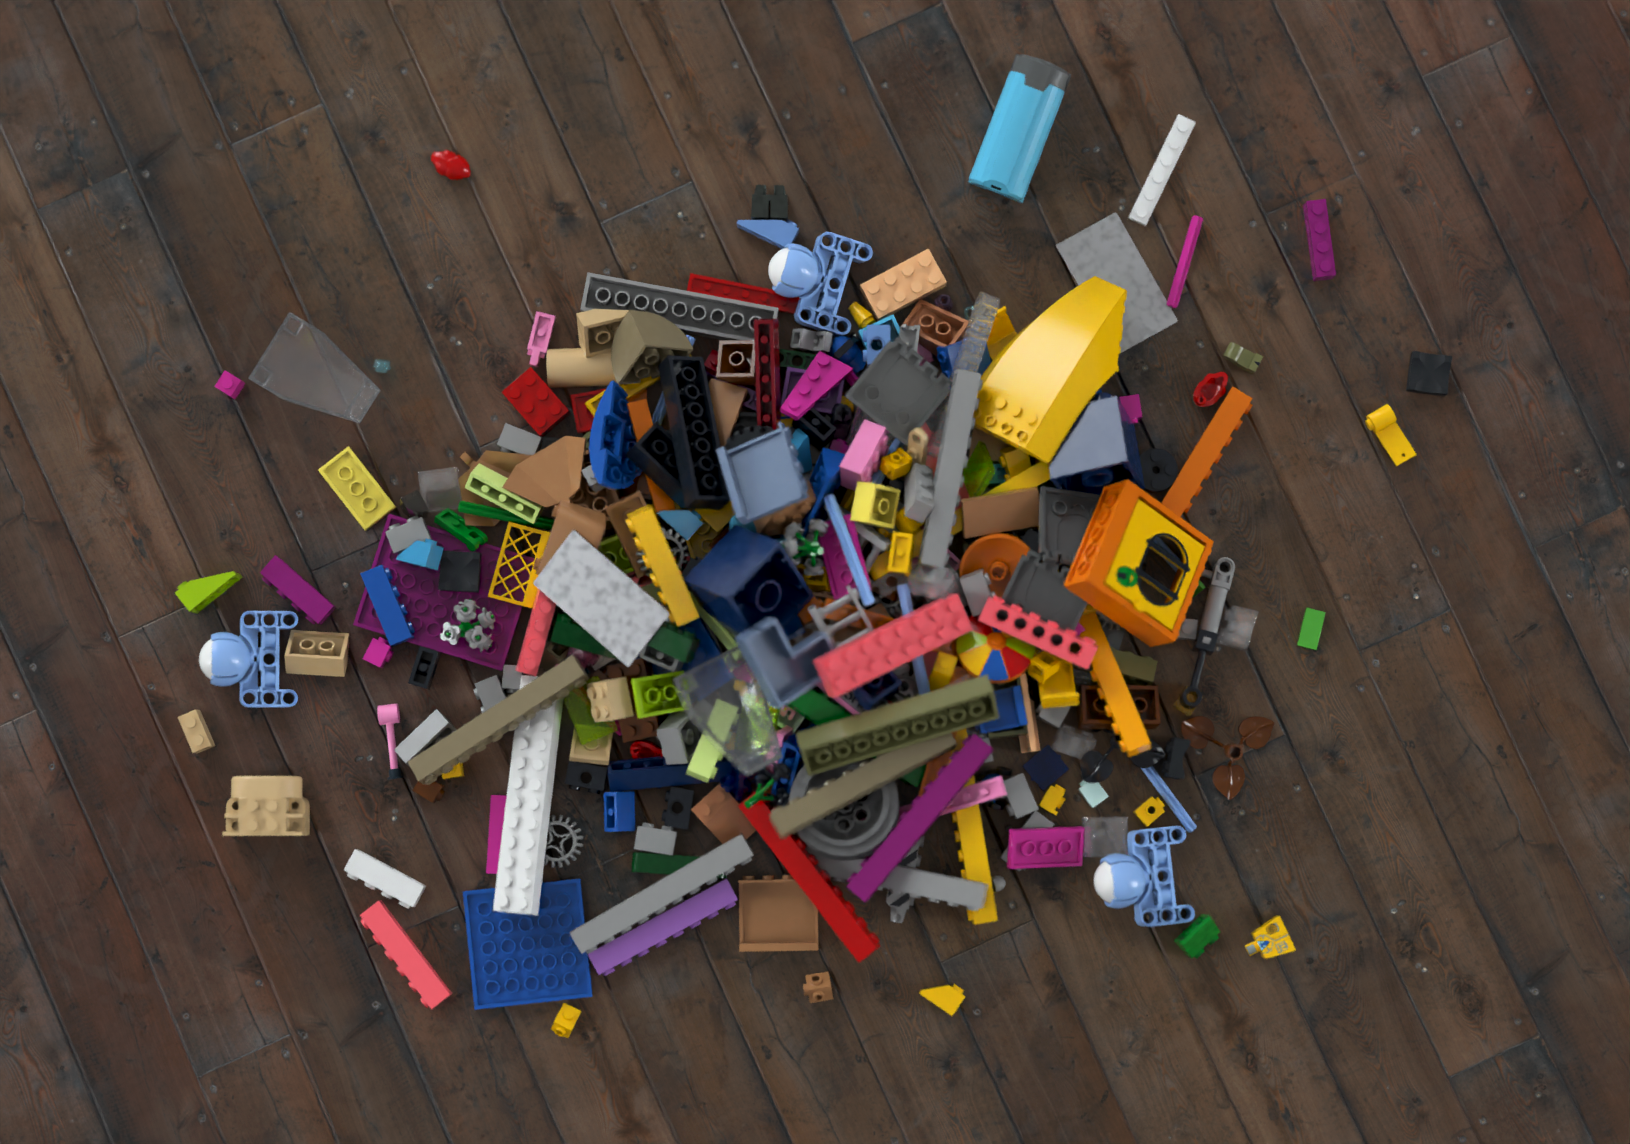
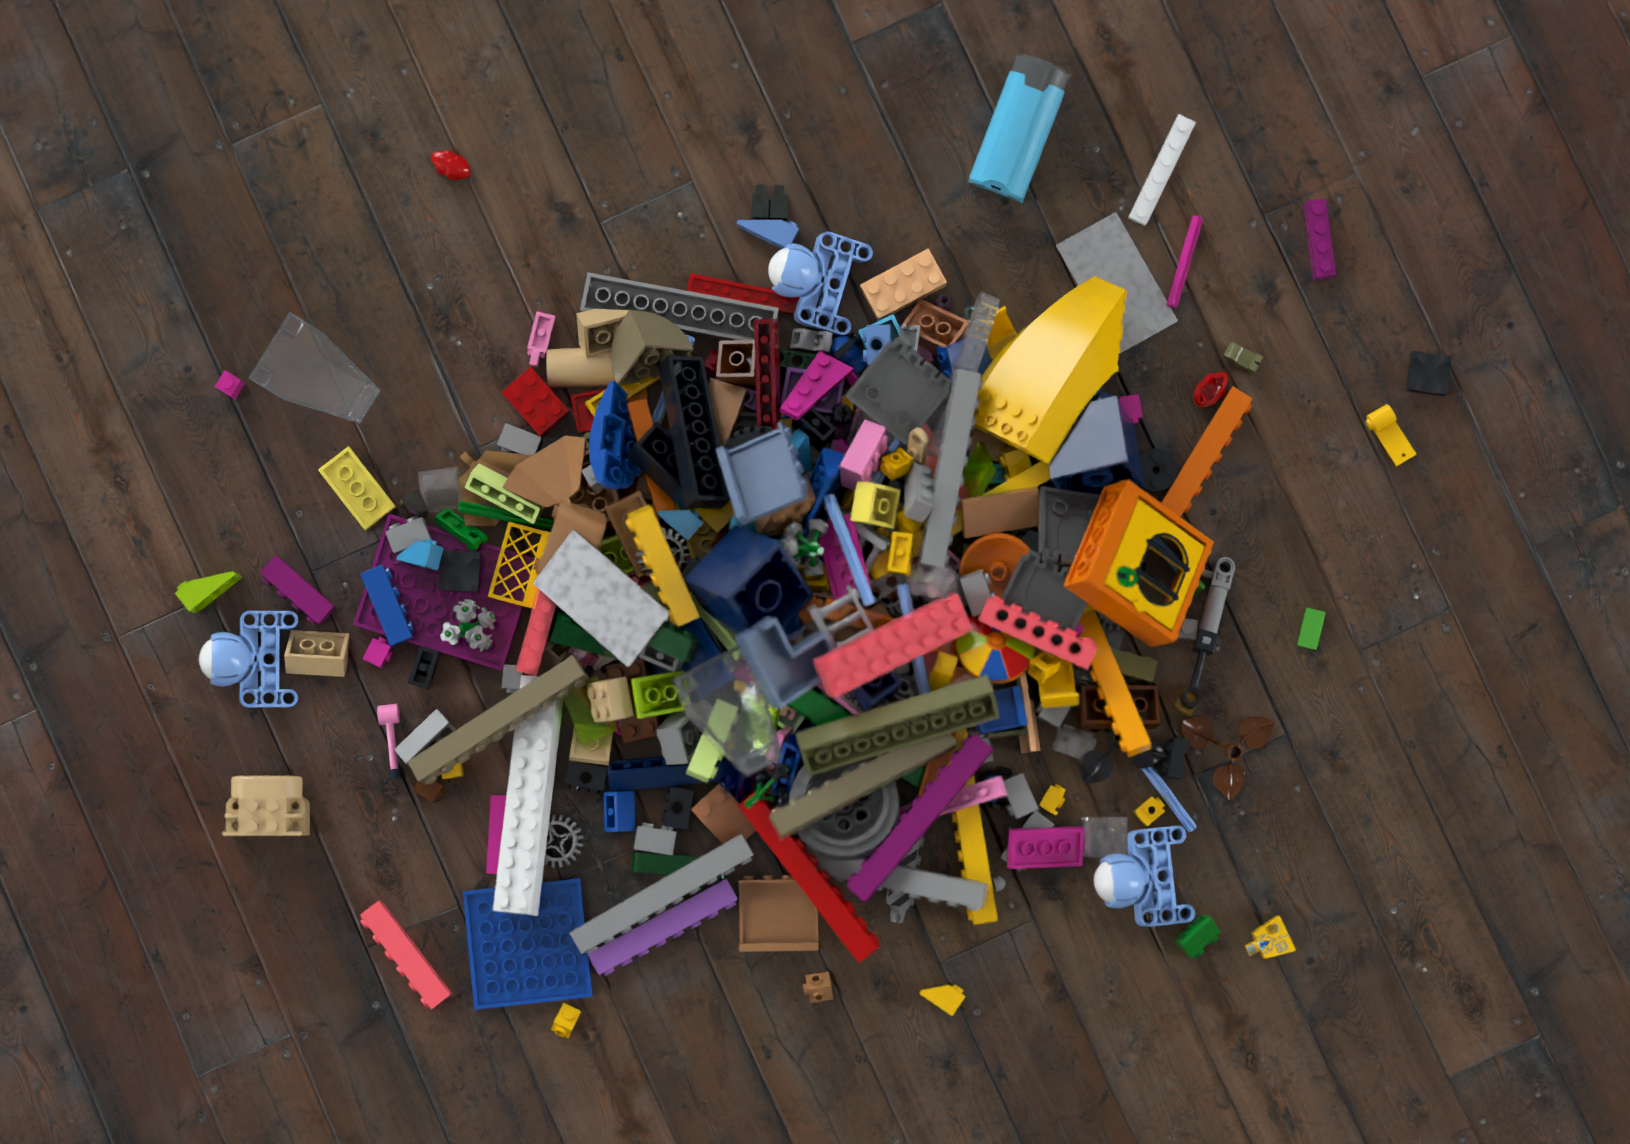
(196, 731): tan brick -> none
(381, 365): clear light blue plate -> none
(382, 876): white brick -> none
(490, 692): light grey brick -> none
(644, 749): red arm -> none
(861, 315): yellow cone -> none
(1045, 767): clear blue piece -> none
(1092, 793): light aqua brick -> none
(1238, 627): clear slope -> none

